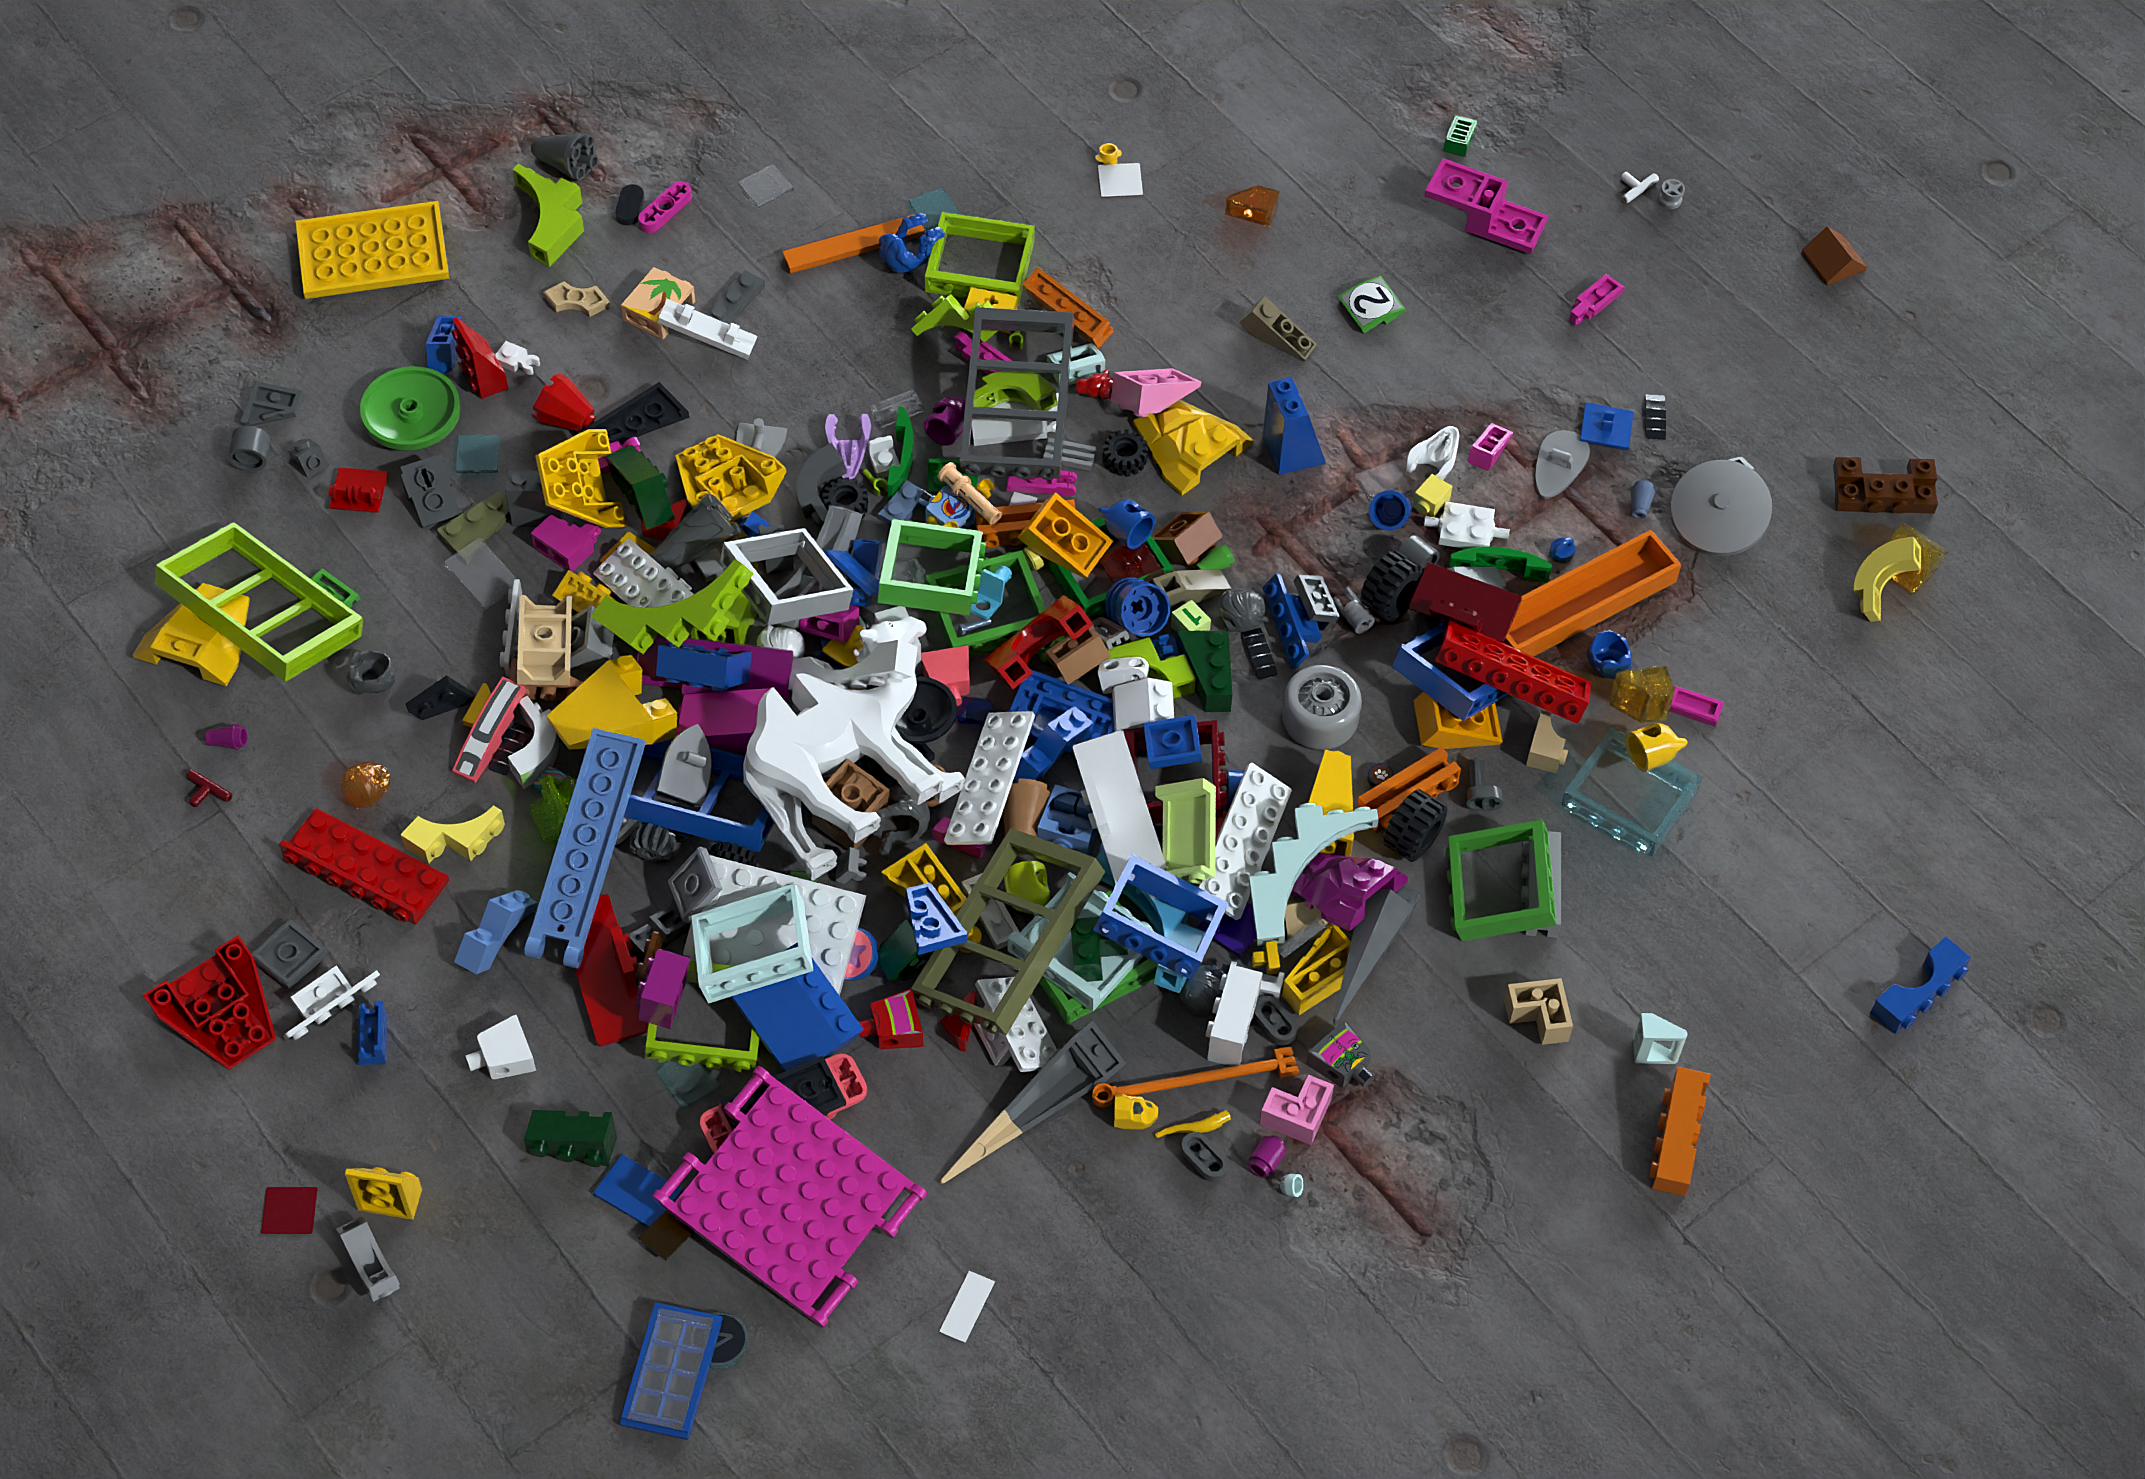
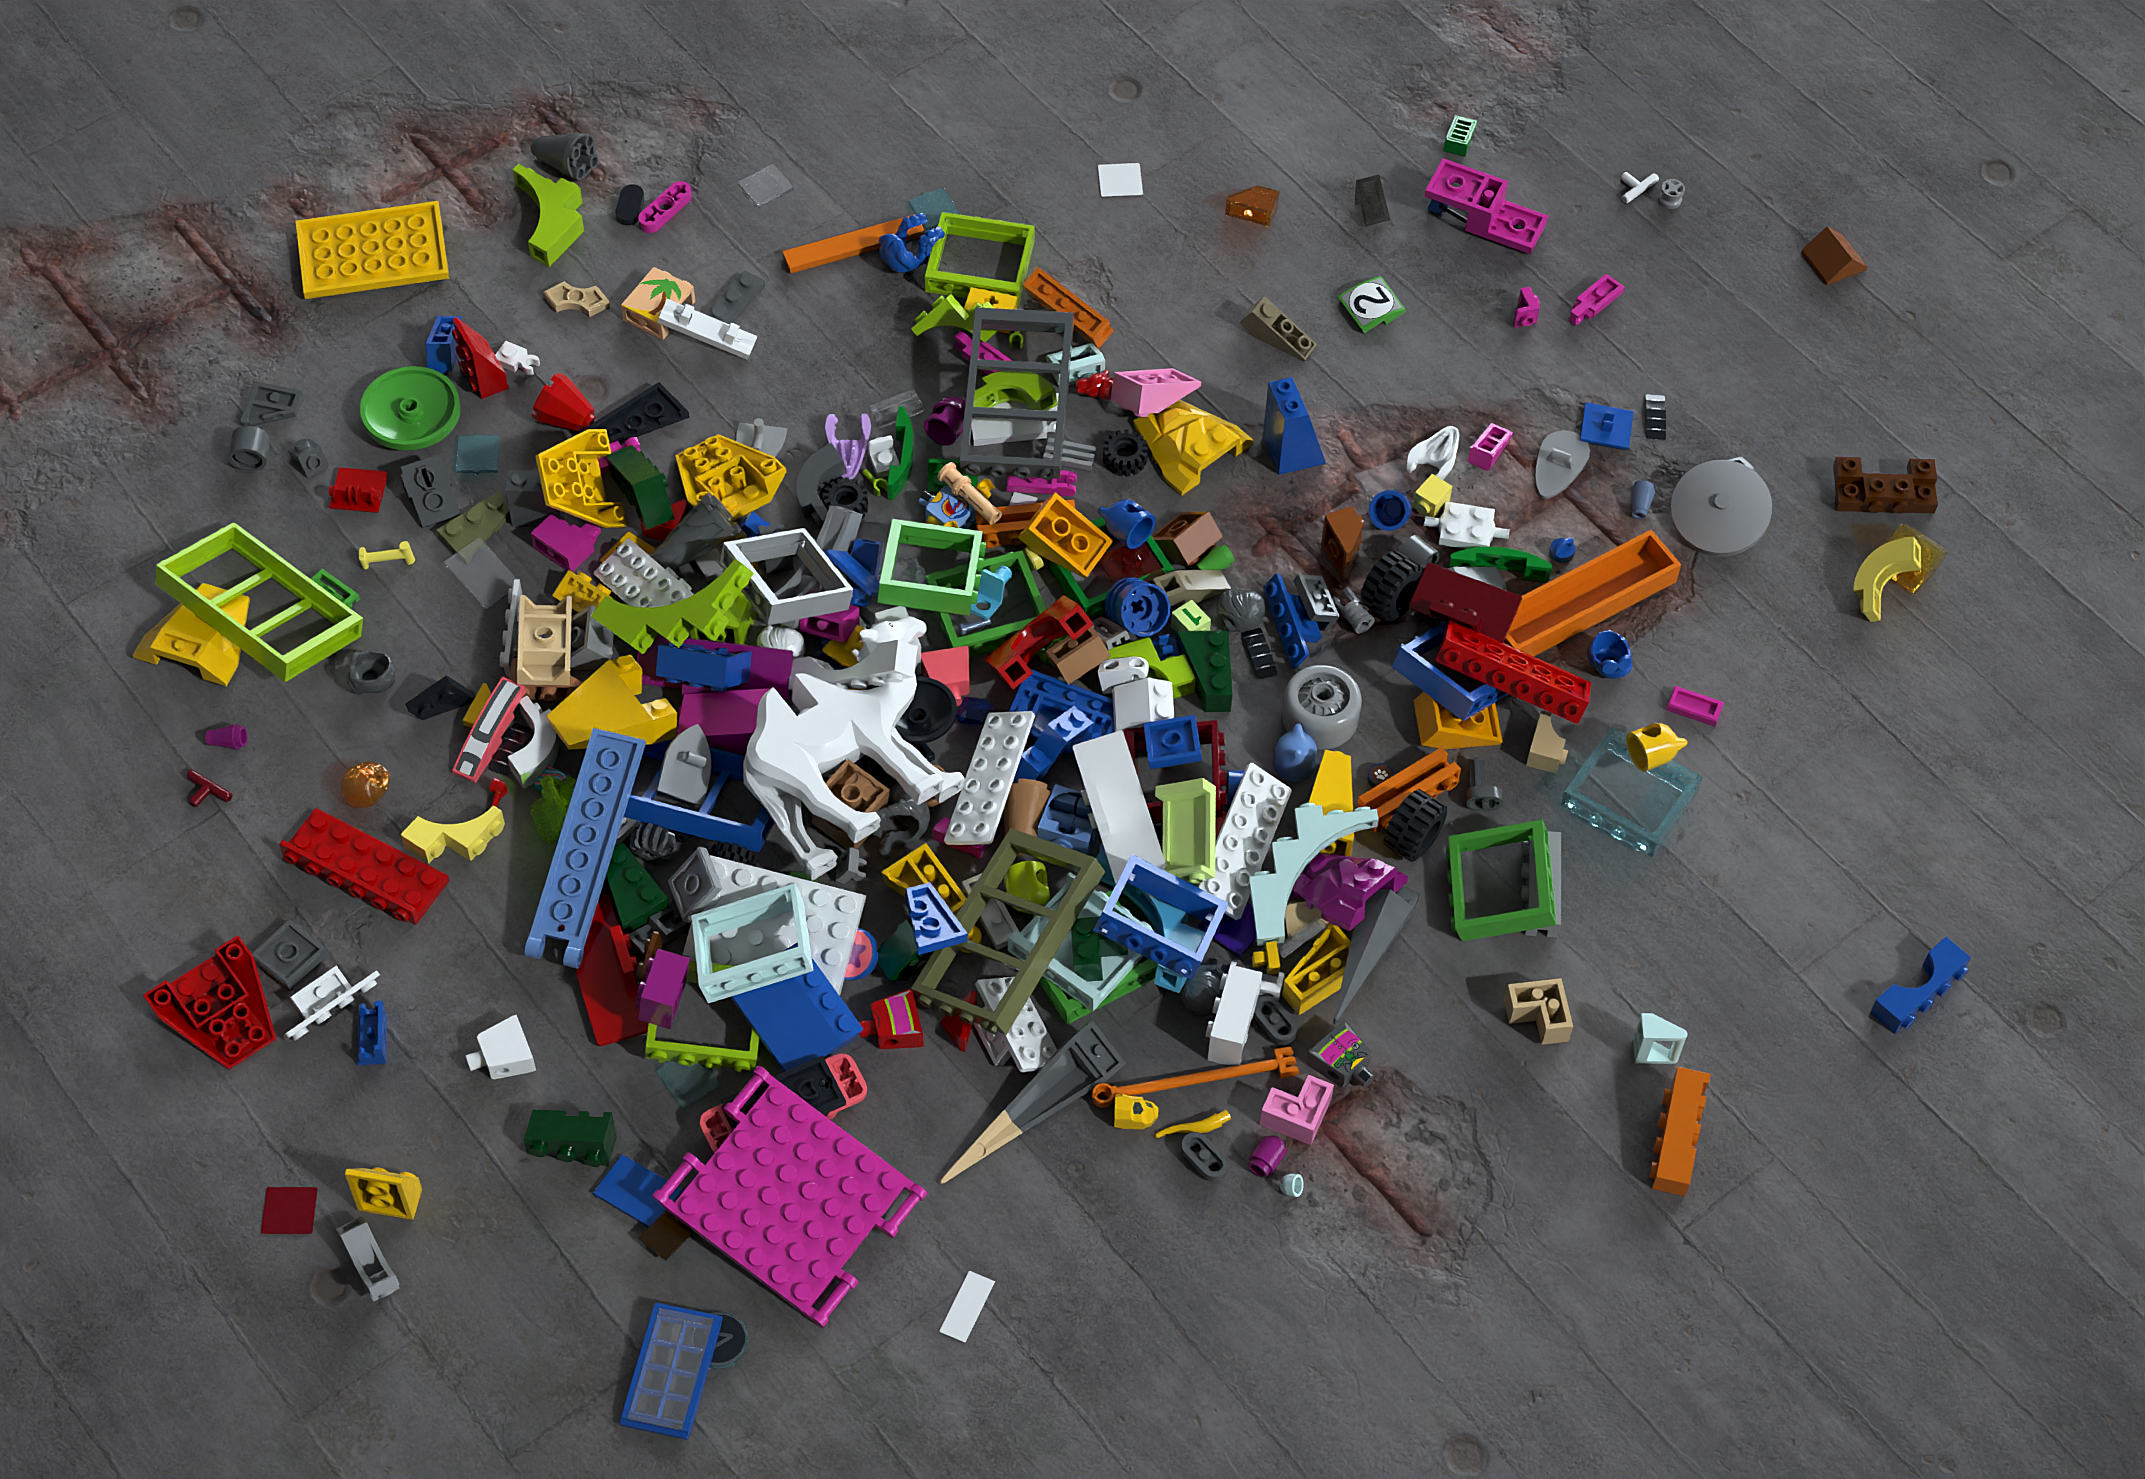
(403, 553): none -> light yellow piece
(499, 789): none -> red hand
(499, 919): medium blue arch -> none
(632, 890): none -> dark green wedge
(902, 504): sand blue plate -> none
(1108, 154): yellow plate -> none
(1295, 755): none -> medium blue piece
(1342, 539): none -> dark orange slope
(1372, 200): none -> clear smoke slope
(1439, 207): none -> hinge
(1528, 310): none -> dark pink bracket
(1643, 694): clear yellow slope -> none

